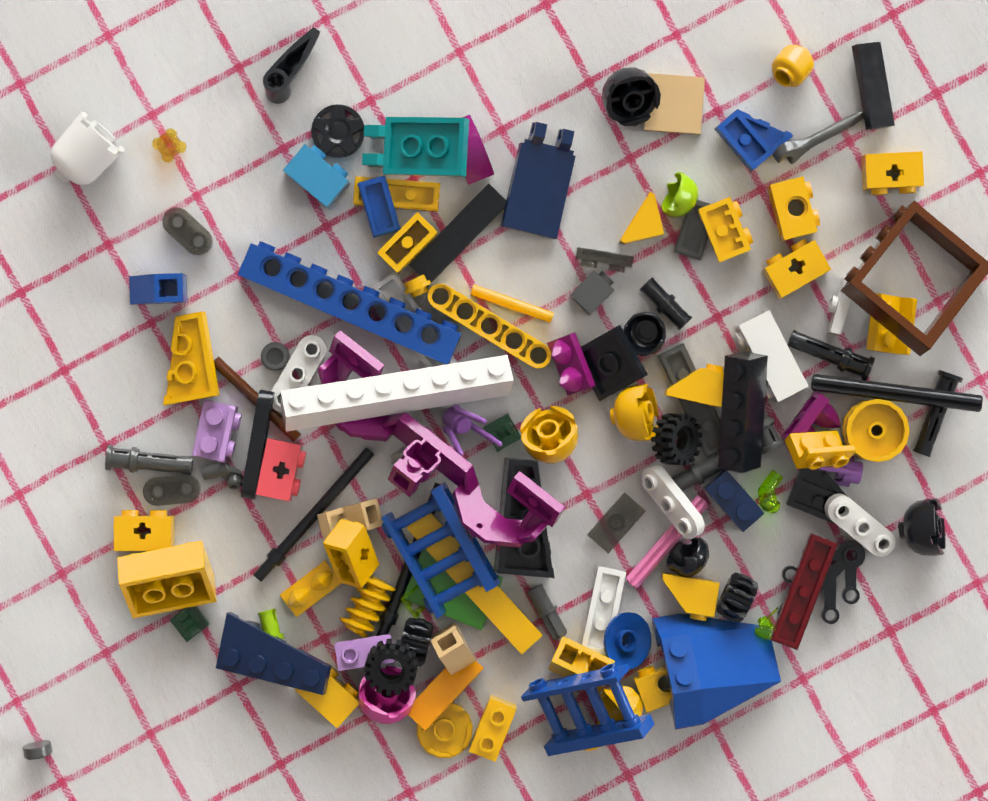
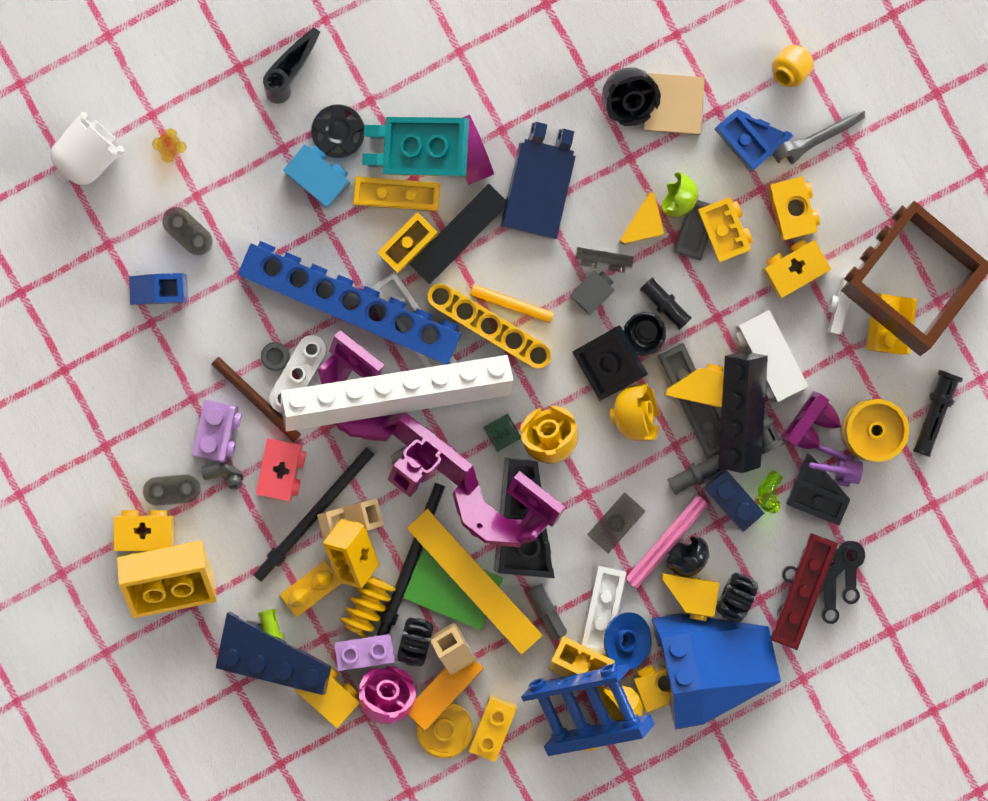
(37, 750): dark grey tile -> none
(135, 460): dark grey pin -> none
(189, 622): clear green tile -> none
(192, 361): yellow wing -> none
(257, 443): black beam -> none
(379, 206): blue tile -> none
(391, 682): black tyre -> none
(415, 613): clear neon green piece -> none
(417, 286): yellow plate -> none
(459, 422): medium lavender plant -> none
(468, 551): blue fence -> none
(571, 364): magenta tile -> none
(665, 439): black tyre -> none
(672, 502): white plate -> none
(765, 625): clear neon green piece -> none
(818, 450): yellow bracket -> none
(844, 359): black pin -> none
(850, 522): white plate -> none
(873, 85): black tile -> none
(897, 393): black axle -> none
(906, 163): yellow brick -> none
(924, 528): black cylinder -> none

